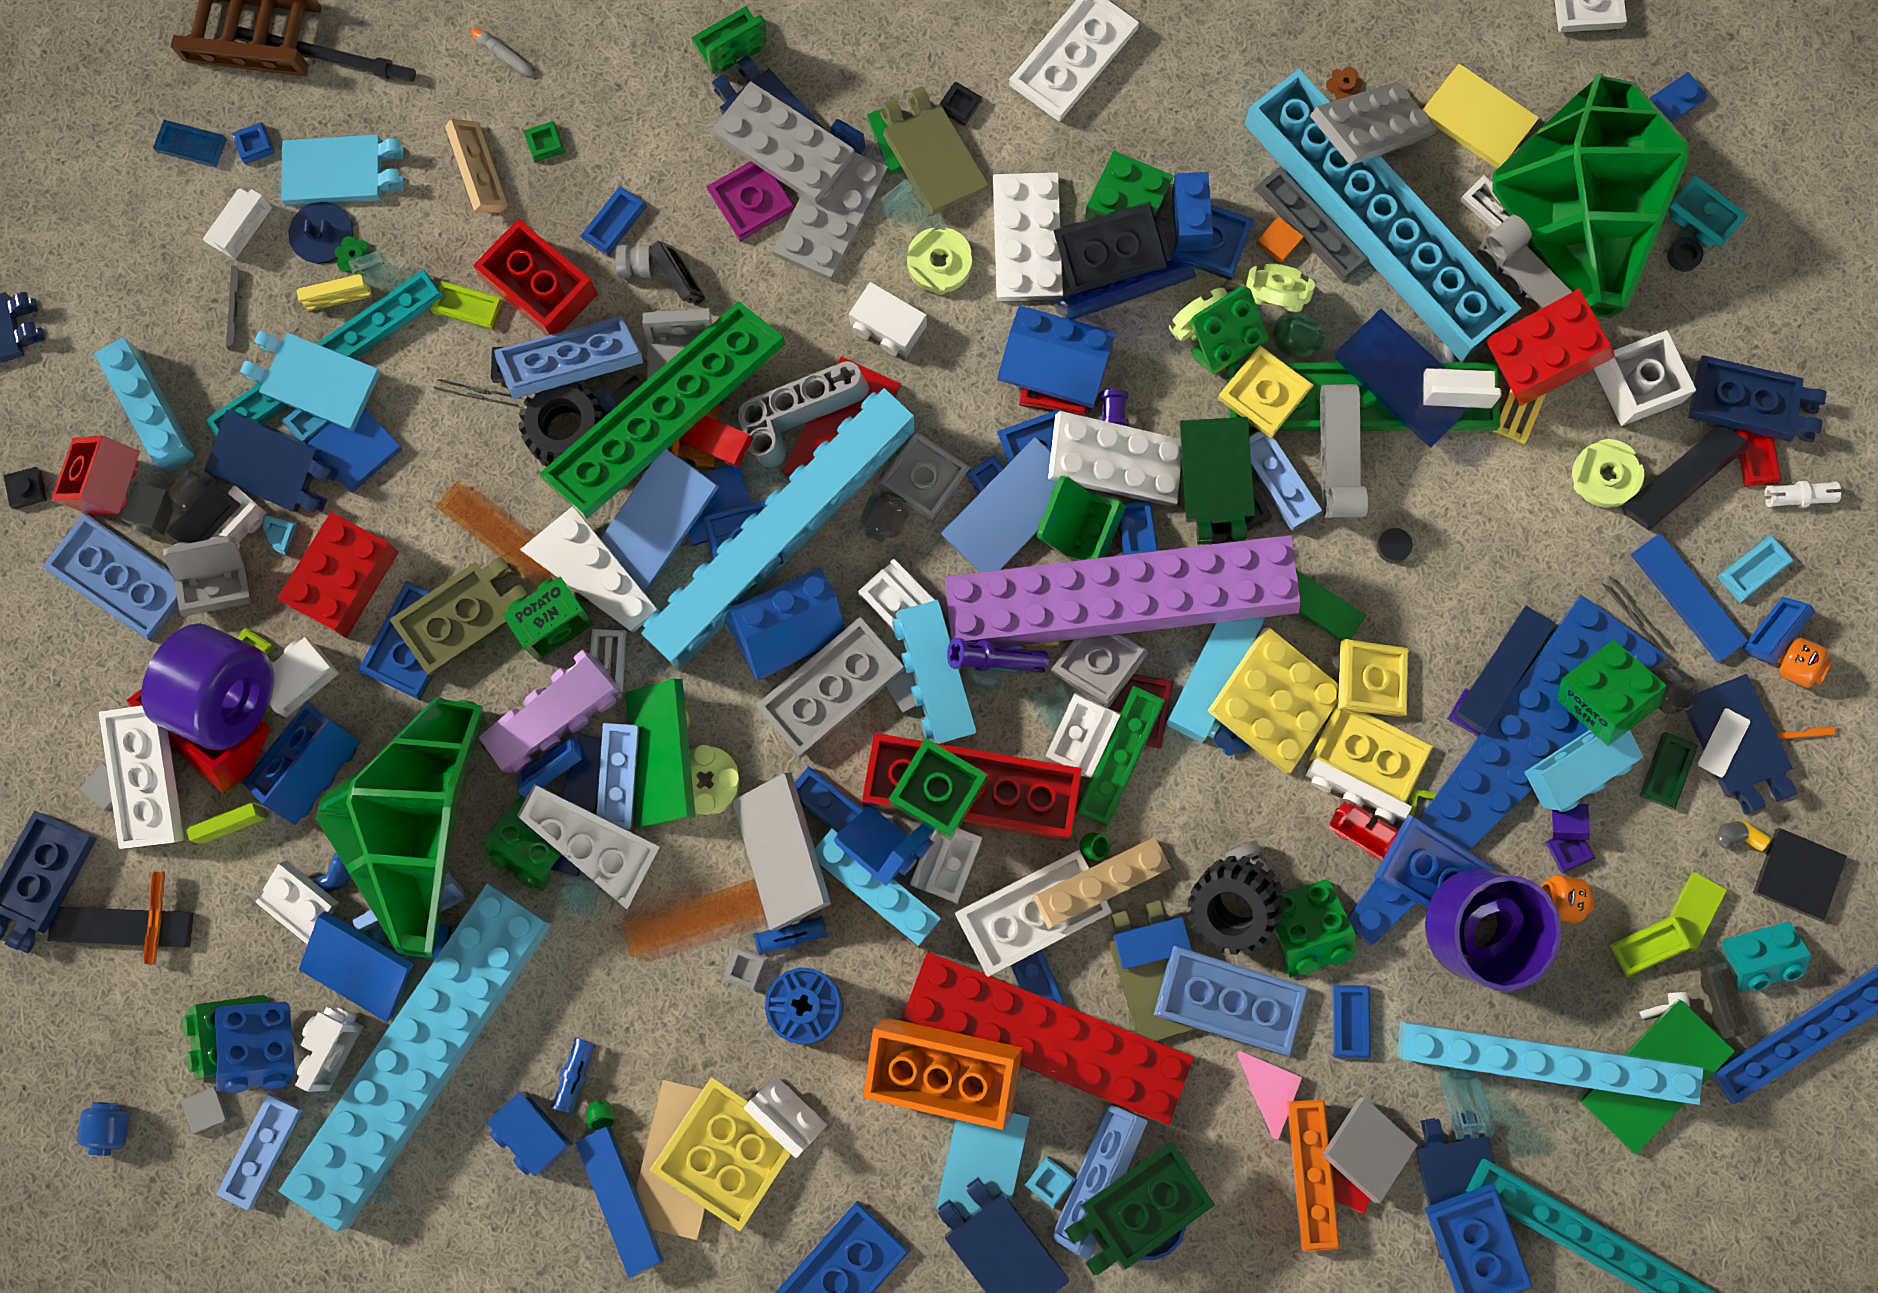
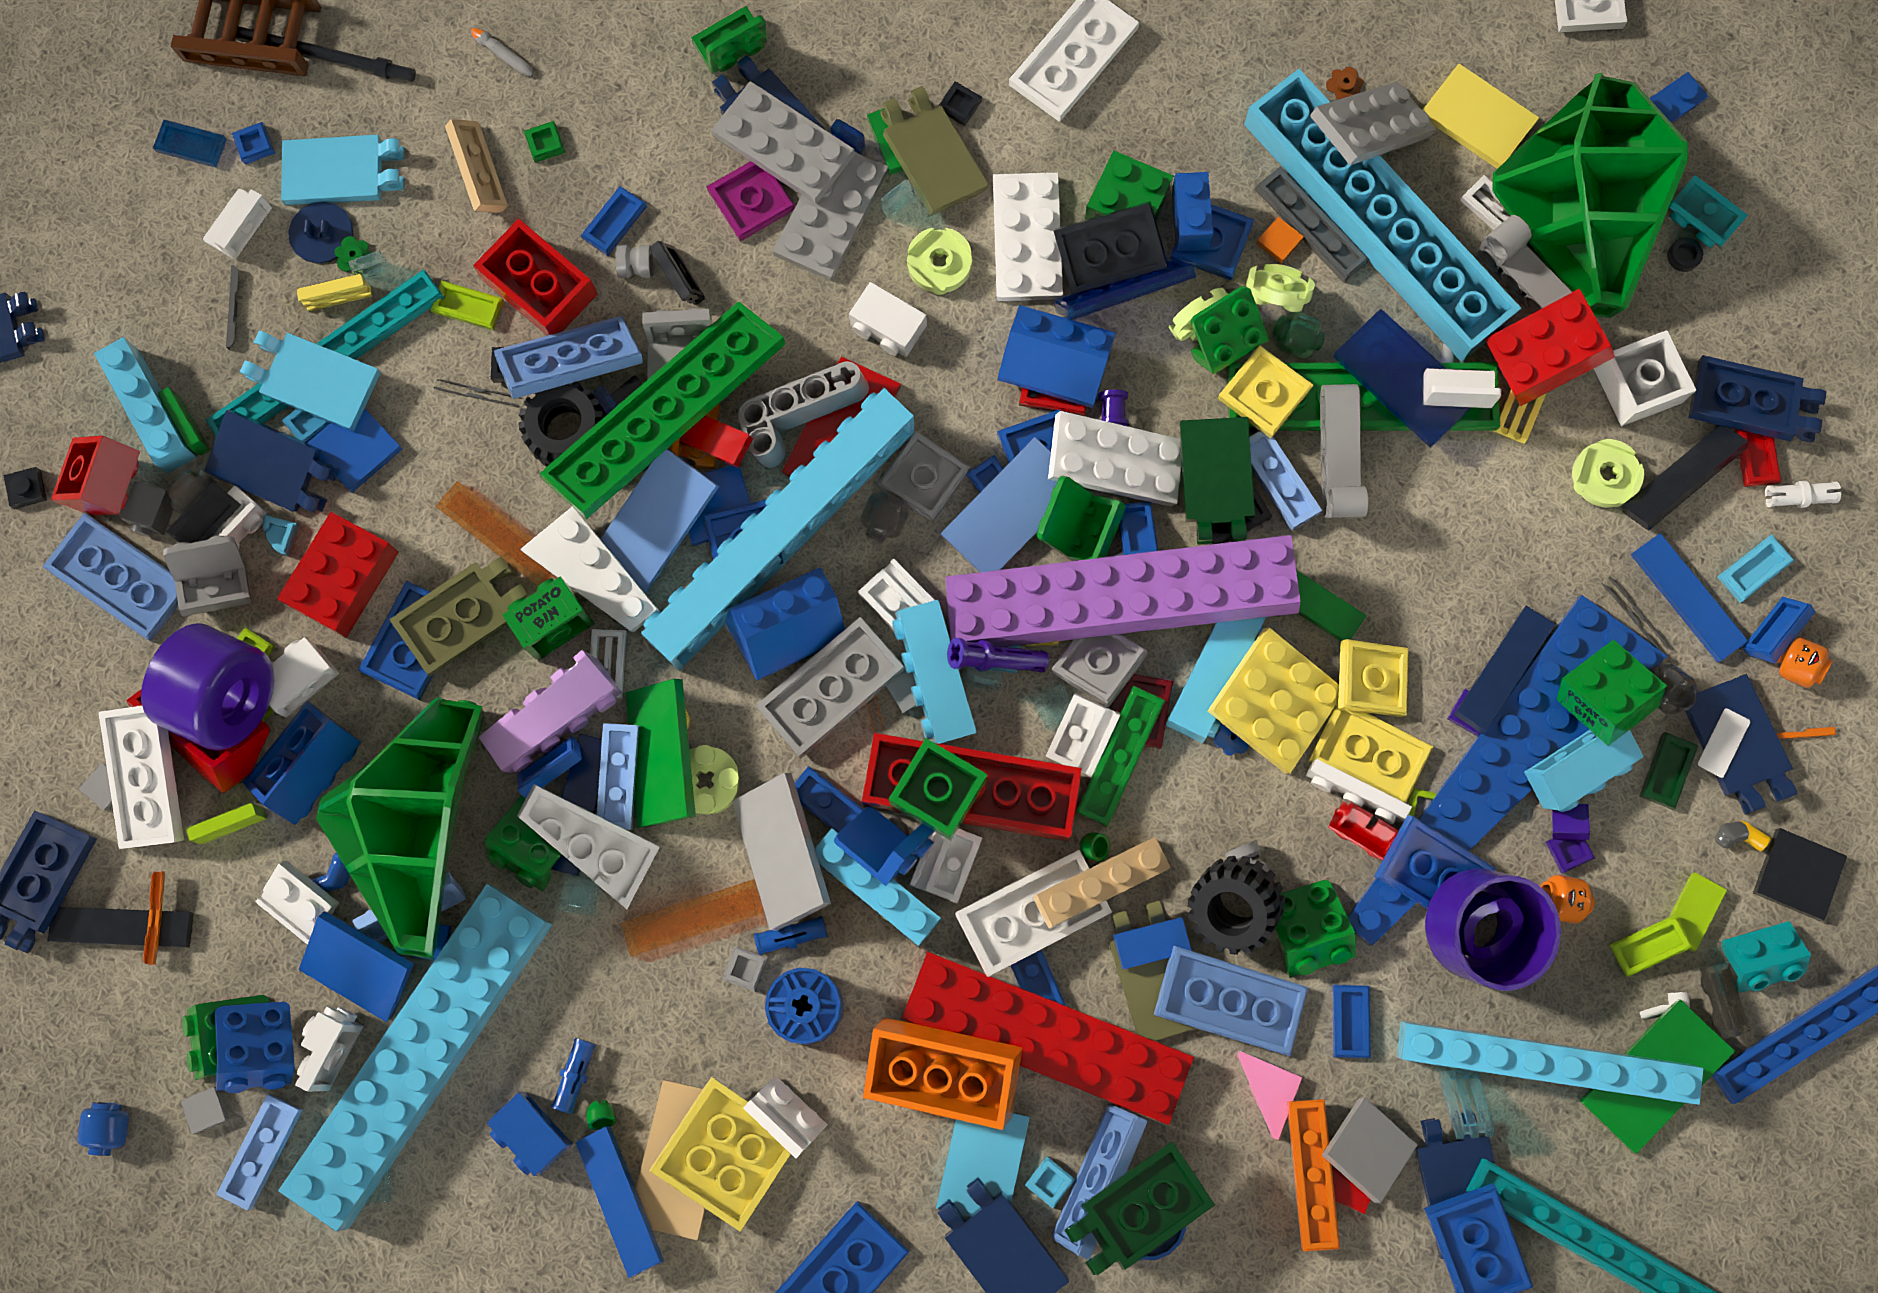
(183, 421): none -> green tile
(1394, 545): black tile -> none

